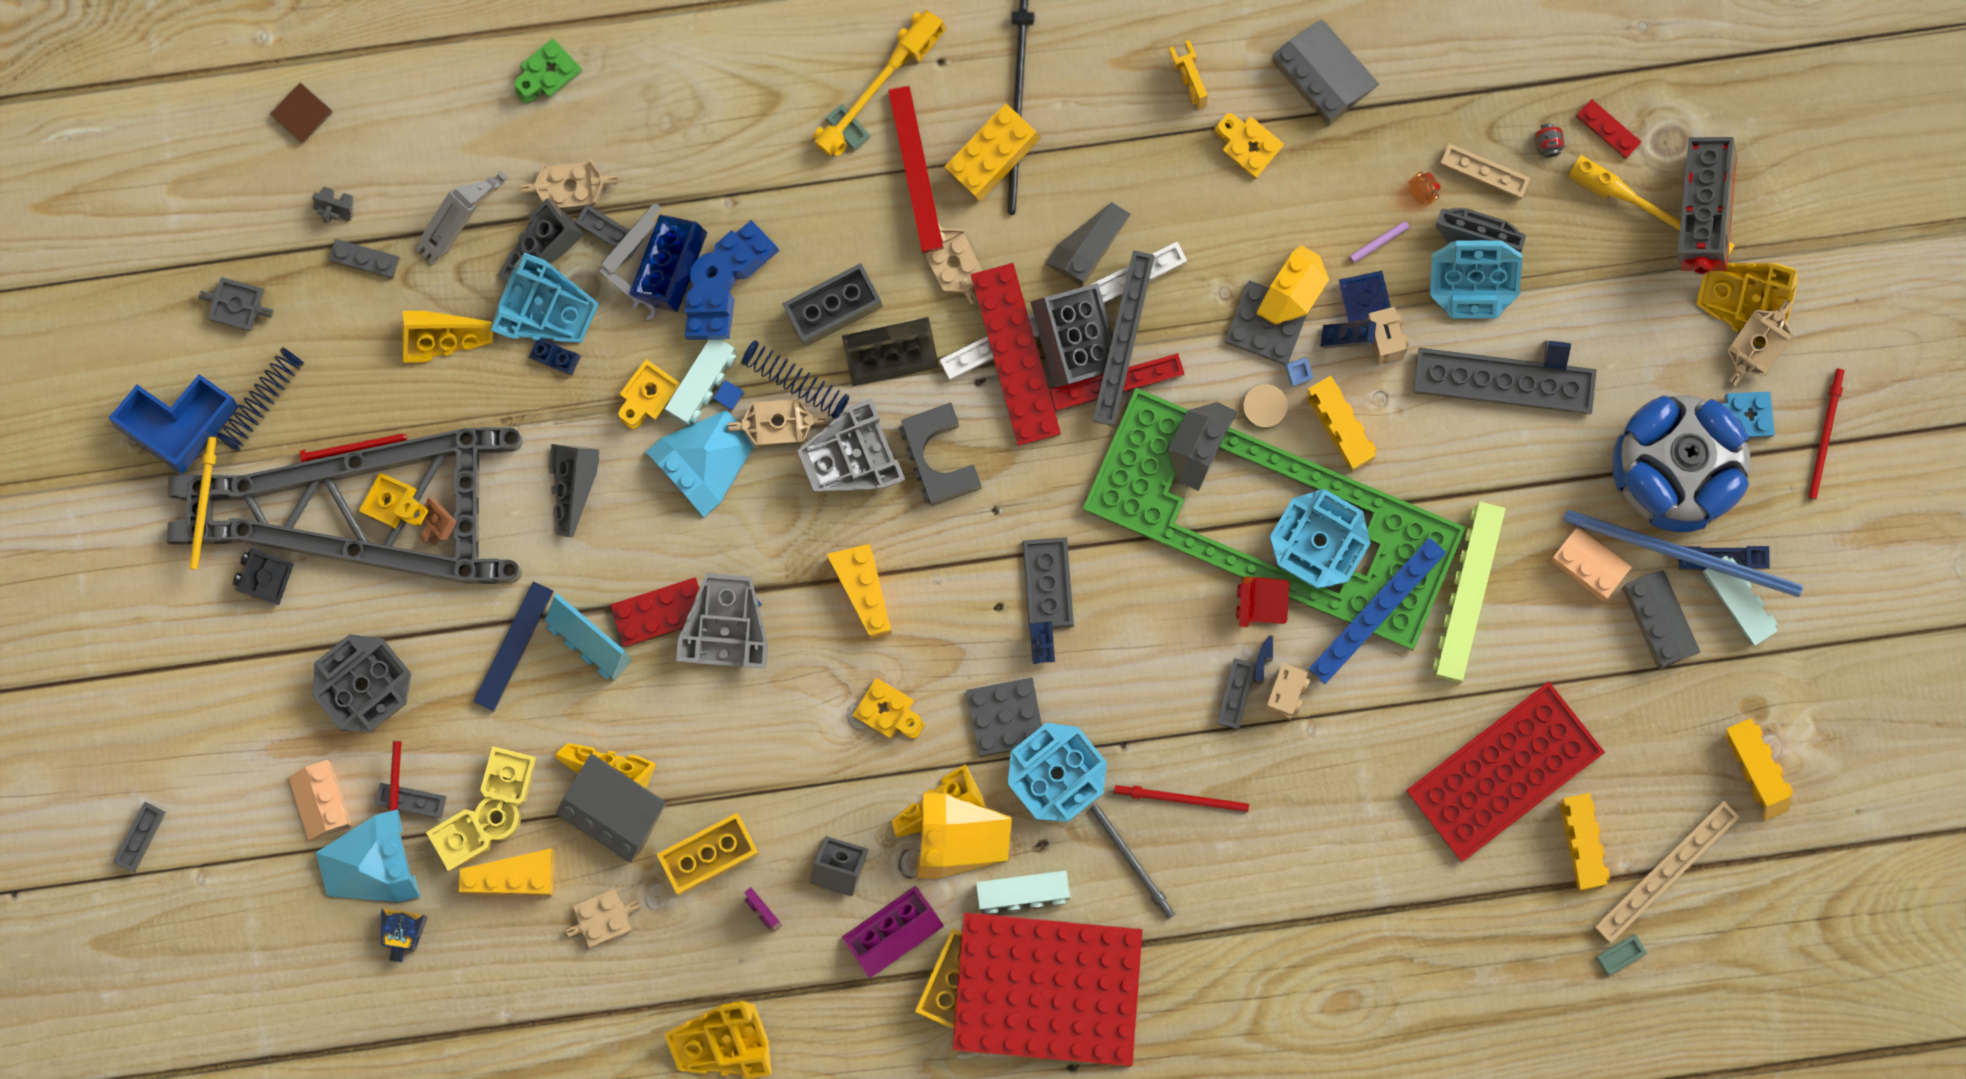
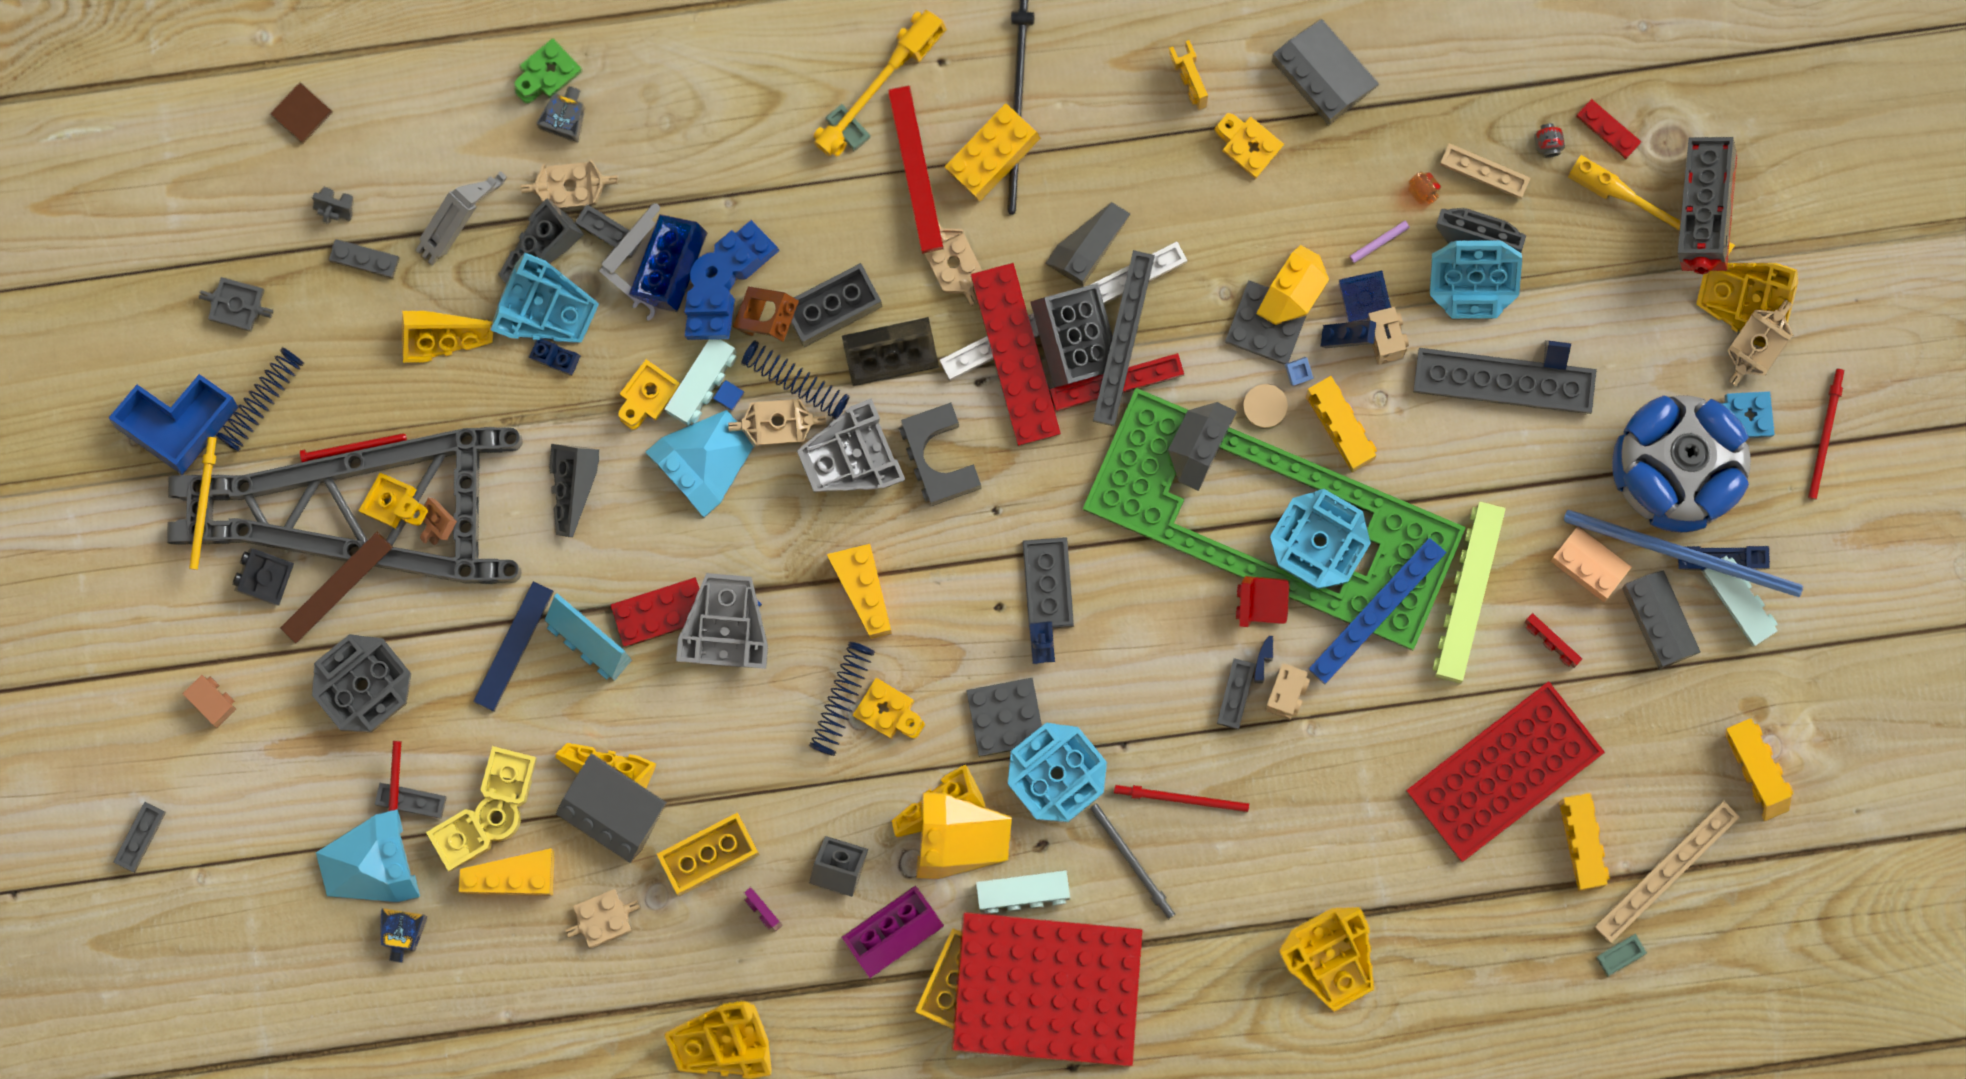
(210, 700): none -> nougat brick
(319, 800): light nougat slope -> none
(336, 587): none -> reddish brown slope
(563, 115): none -> dark grey torso
(752, 308): none -> dark orange panel
(817, 746): none -> dark blue piece
(1332, 956): none -> yellow wedge
(1552, 641): none -> red plate

